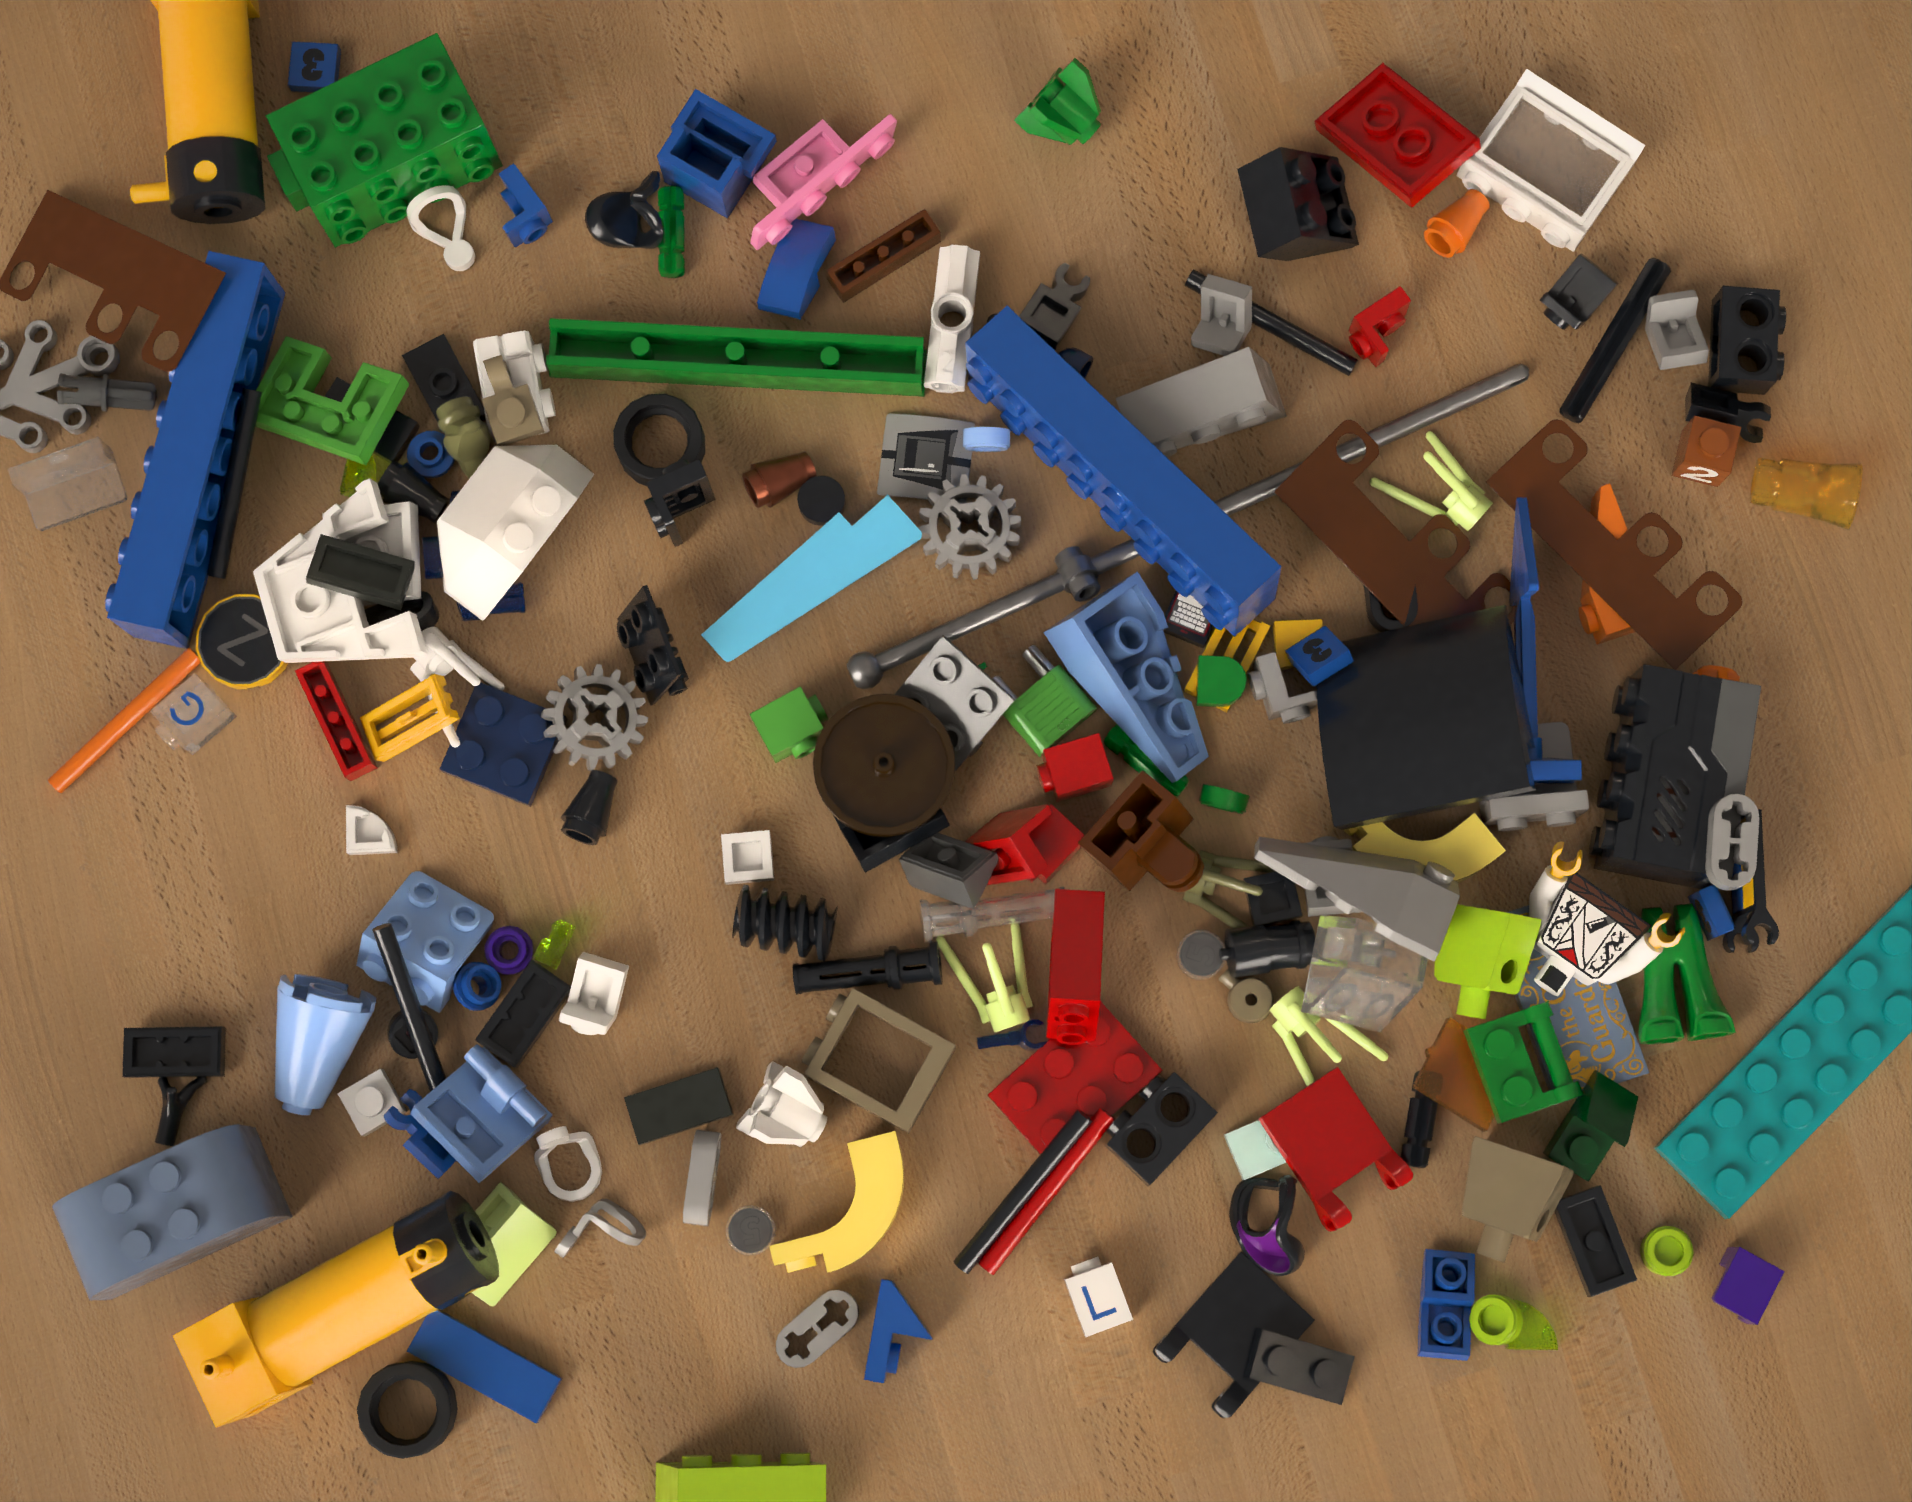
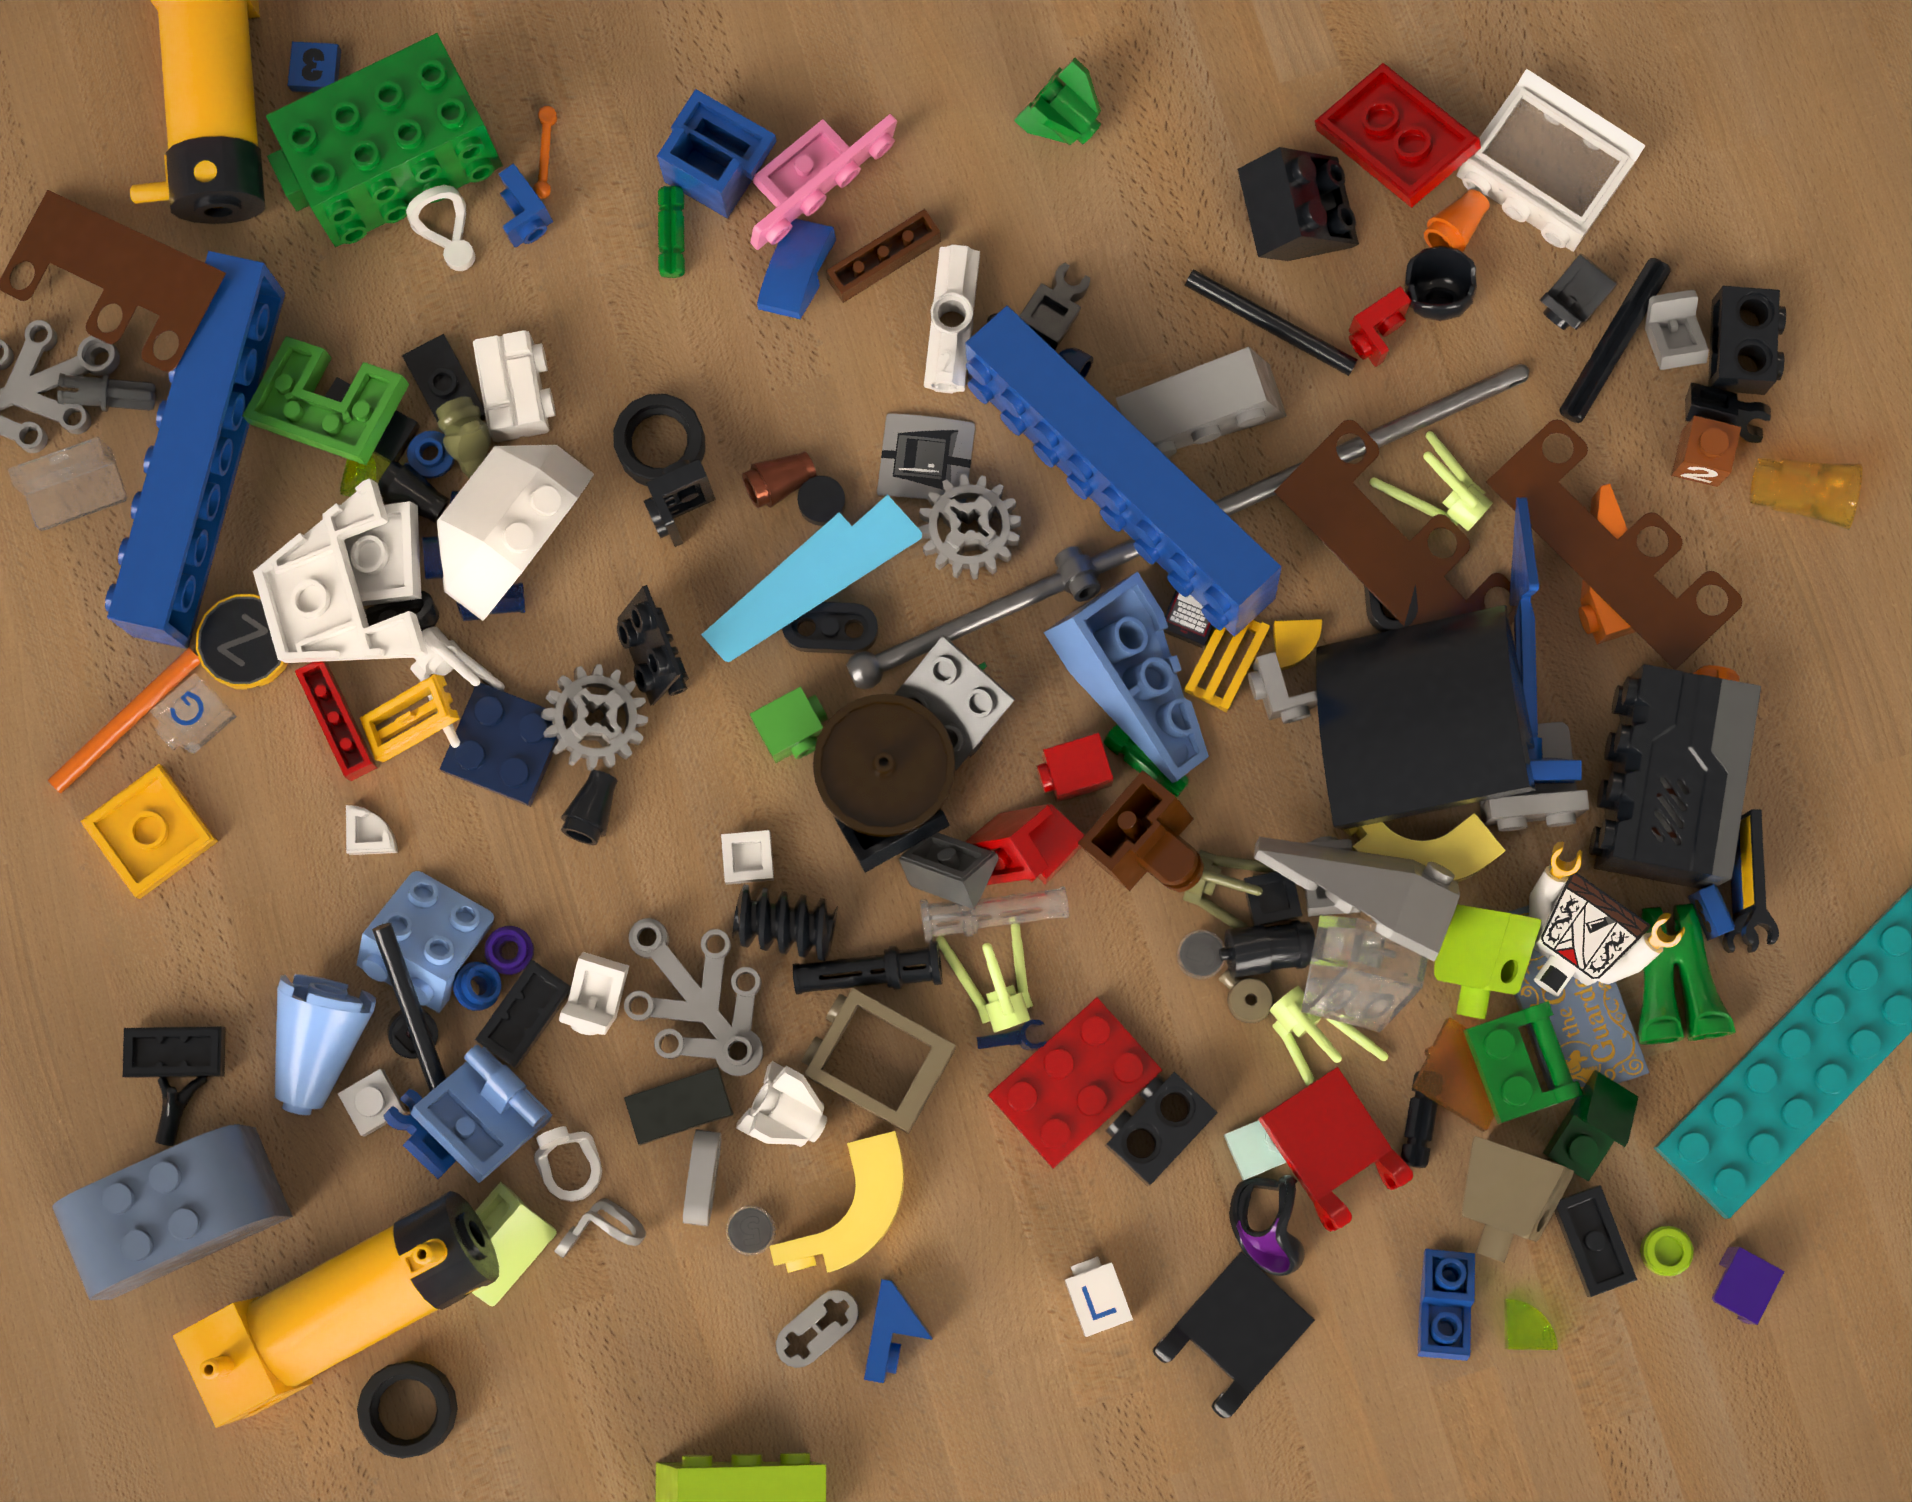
(149, 831): none -> yellow tile
(234, 483): black bar -> none
(360, 572): pearl dark grey tile -> none
(485, 1365): blue tile -> none
(511, 409): dark tan plate -> none
(547, 117): none -> orange hinge
(552, 949): clear neon green tile -> none
(616, 217): black piece -> none
(700, 1003): none -> light grey plant
(736, 357): green tile -> none
(831, 623): none -> black plate
(986, 439): light blue tile -> none
(1022, 1191): black bar -> none
(1045, 1194): red bar -> none
(1048, 707): bright green piece -> none
(1075, 966): red window -> none
(1219, 681): green tile -> none
(1224, 315): light grey bracket -> none
(1224, 799): green tile -> none
(1299, 1366): black plate -> none
(1319, 656): blue tile -> none
(1440, 283): none -> black hair
(1496, 1319): lime tile -> none
(1744, 843): light grey beam -> none

